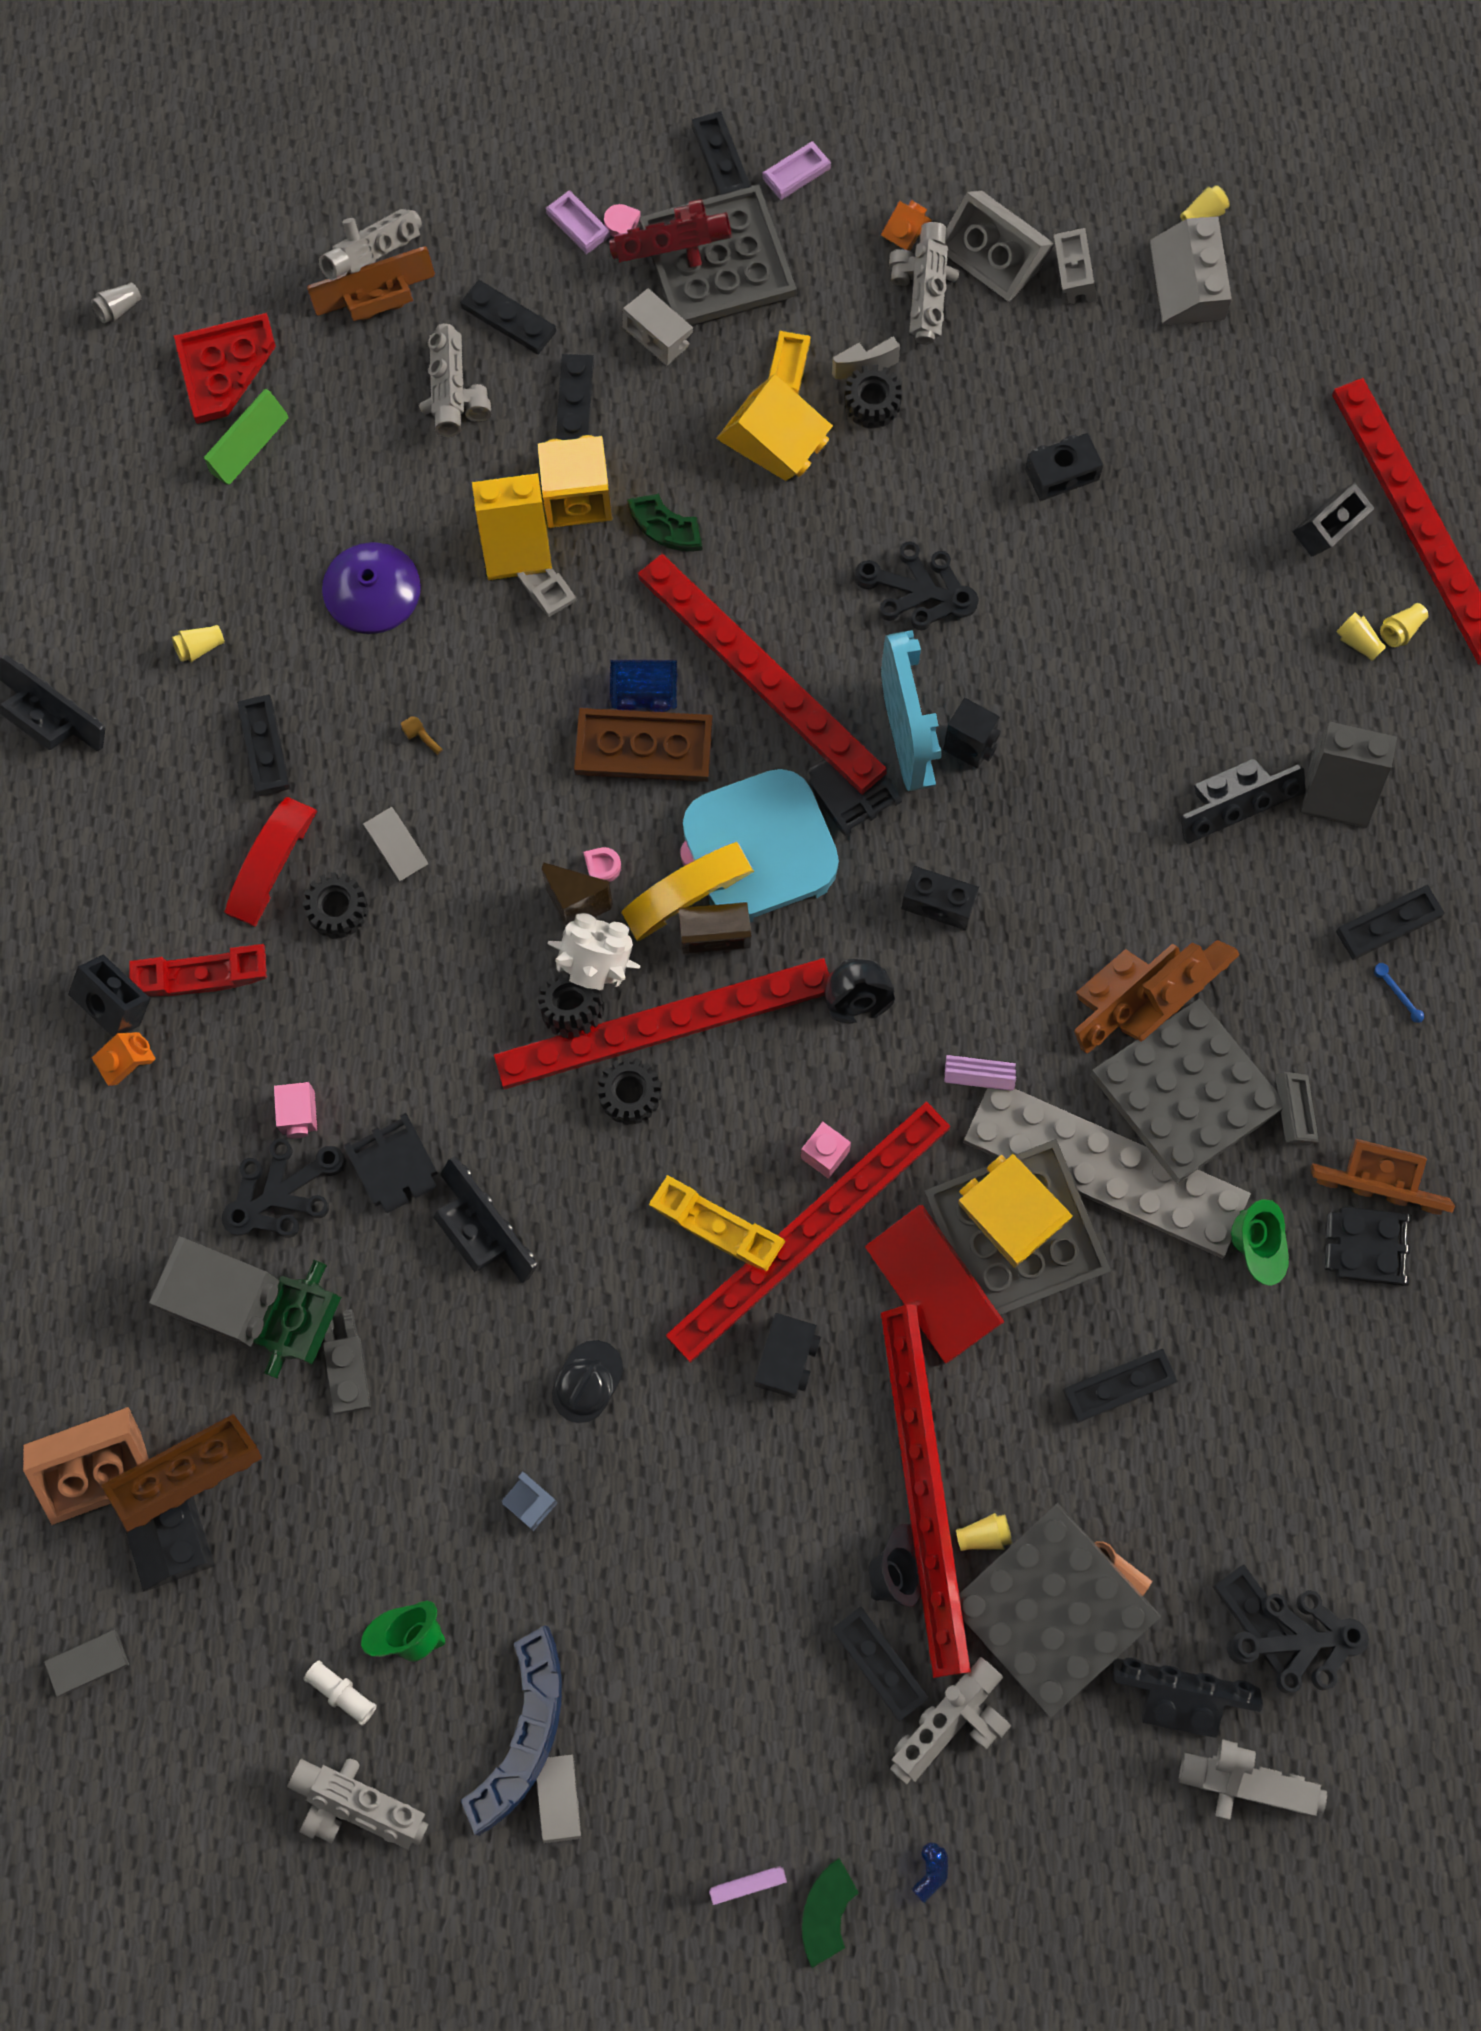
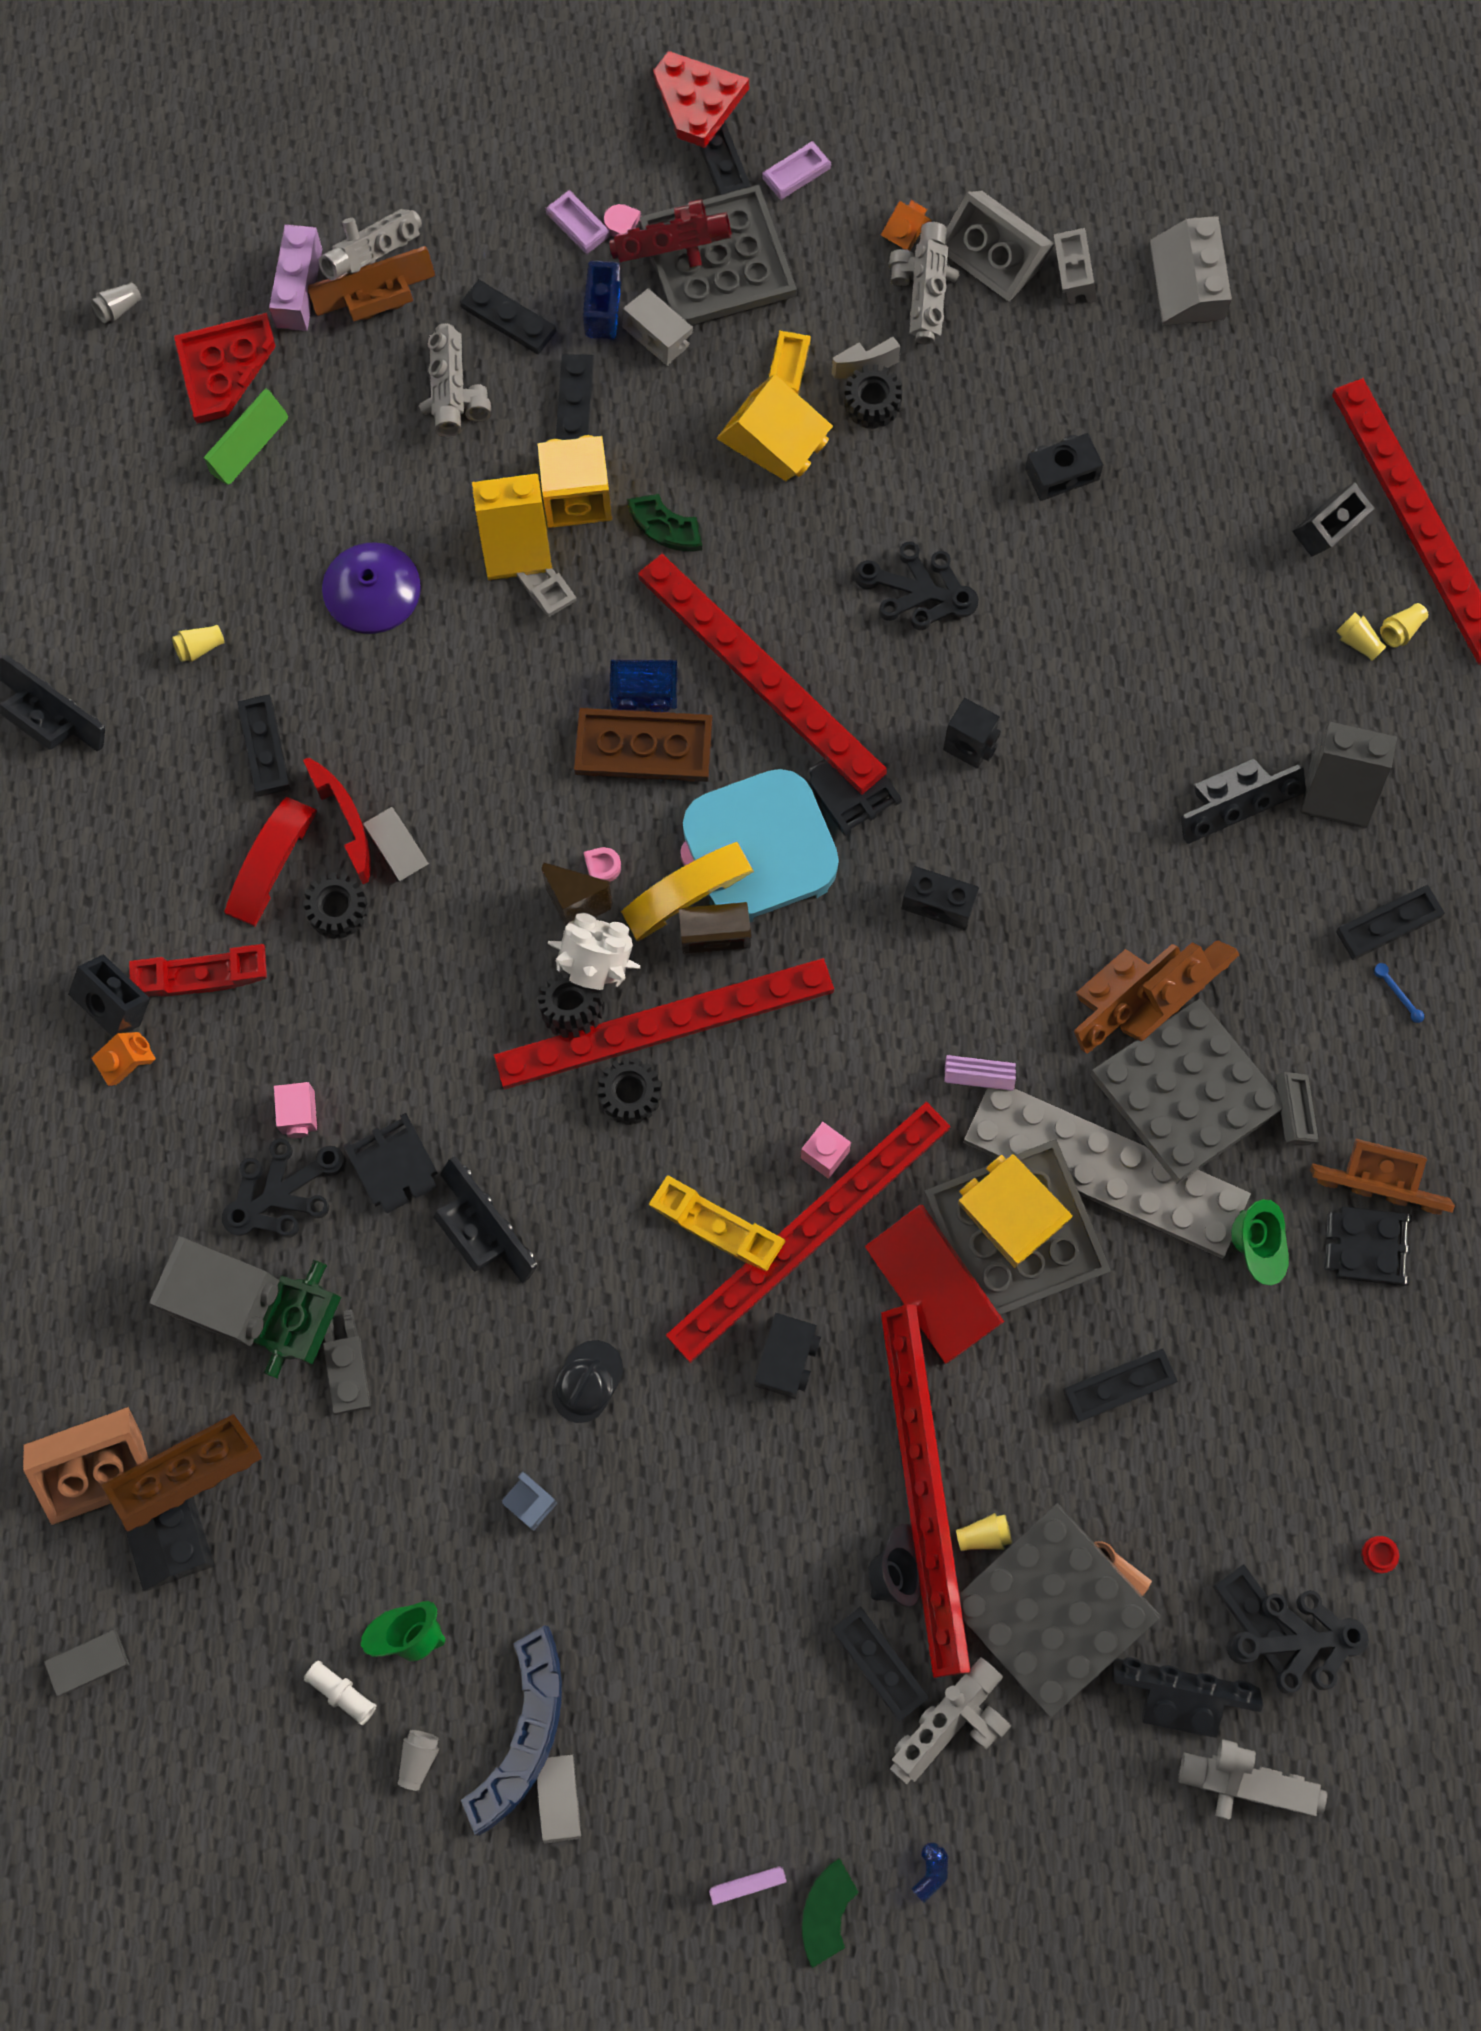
(295, 271): none -> lavender brick
(327, 786): none -> red slope
(343, 1797): light grey piece -> none
(414, 727): pearl gold hand -> none
(416, 1759): none -> light grey cone
(602, 299): none -> clear blue brick
(697, 96): none -> plate
(858, 988): black cylinder -> none
(912, 732): medium azure tile -> none
(1210, 203): light yellow cone -> none
(1380, 1554): none -> red plate

